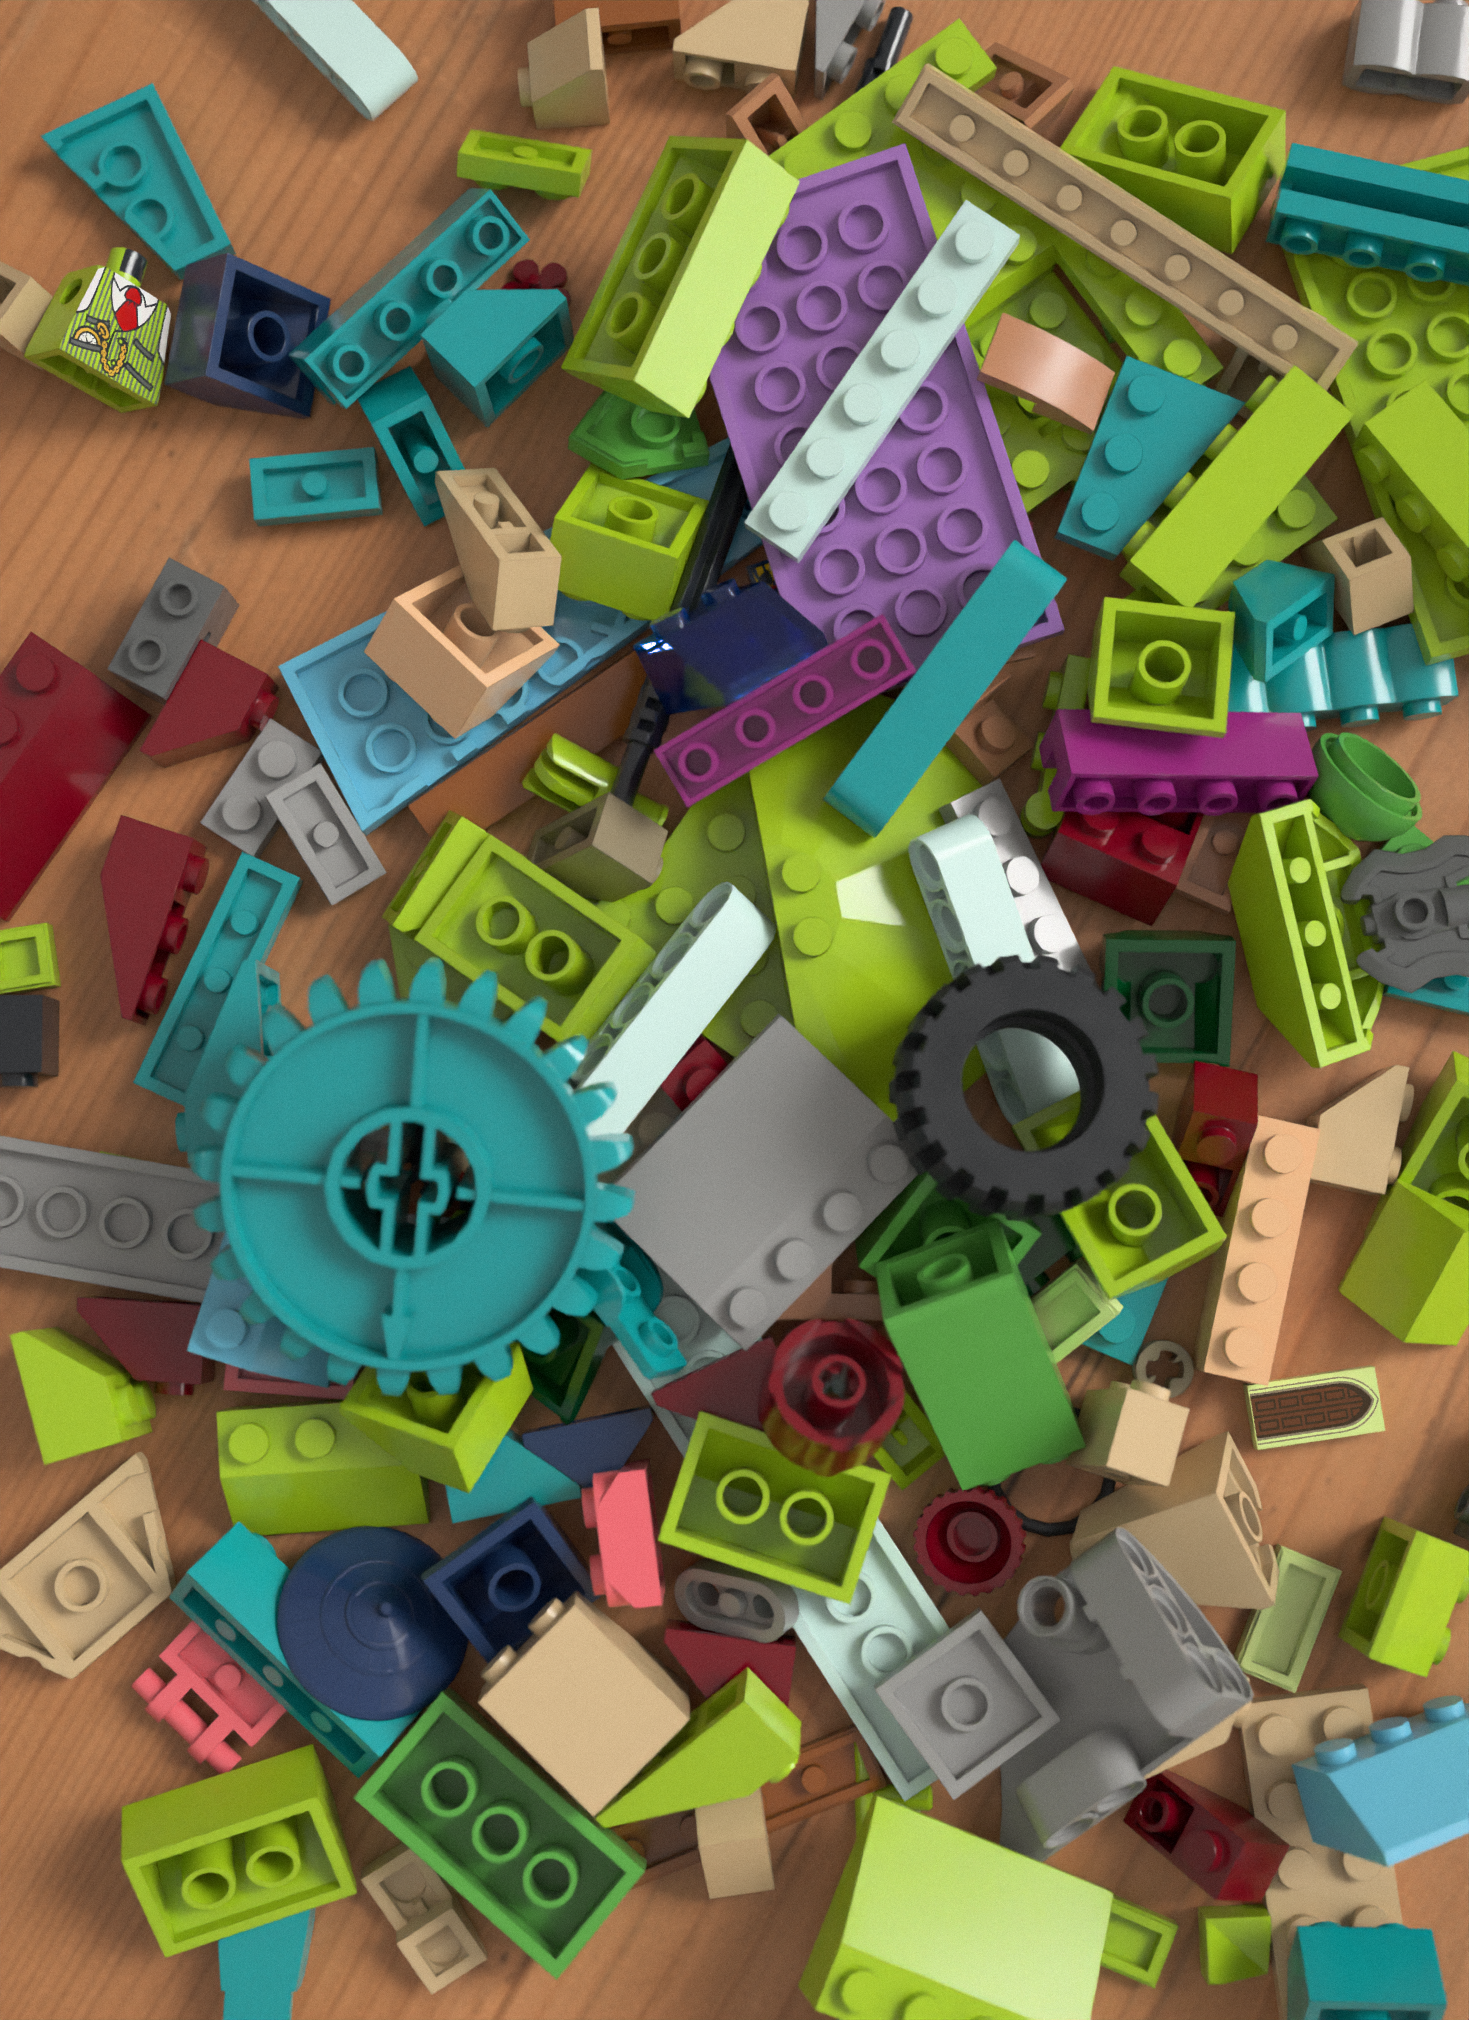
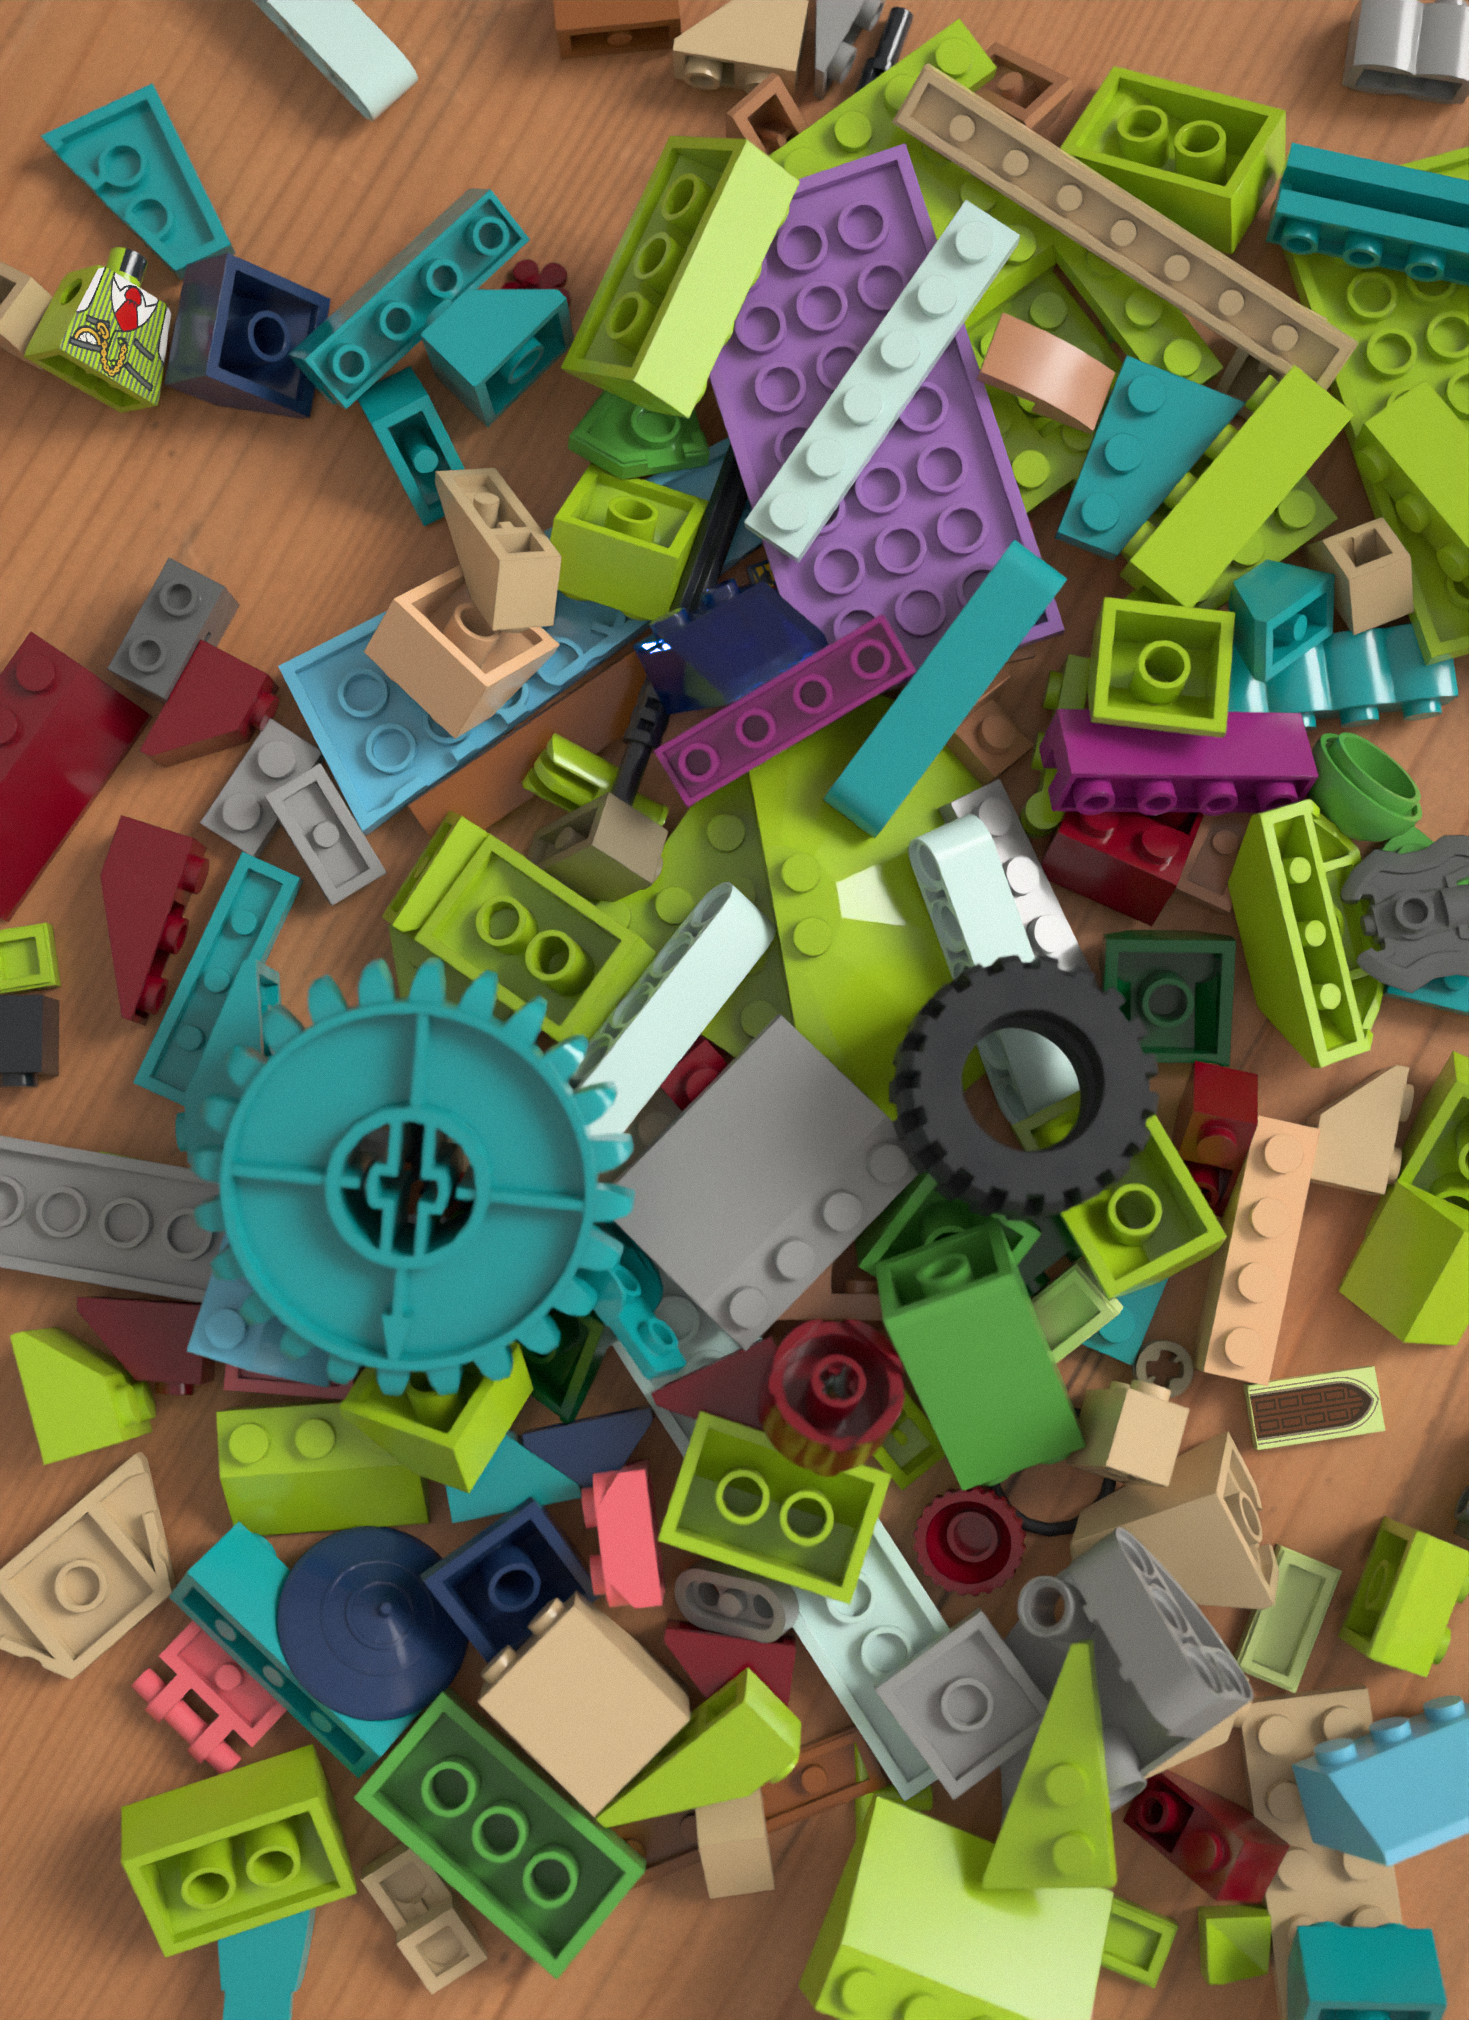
(315, 486): teal plate -> none
(506, 161): lime plate -> none
(567, 74): tan slope -> none
(1061, 1808): none -> lime wing

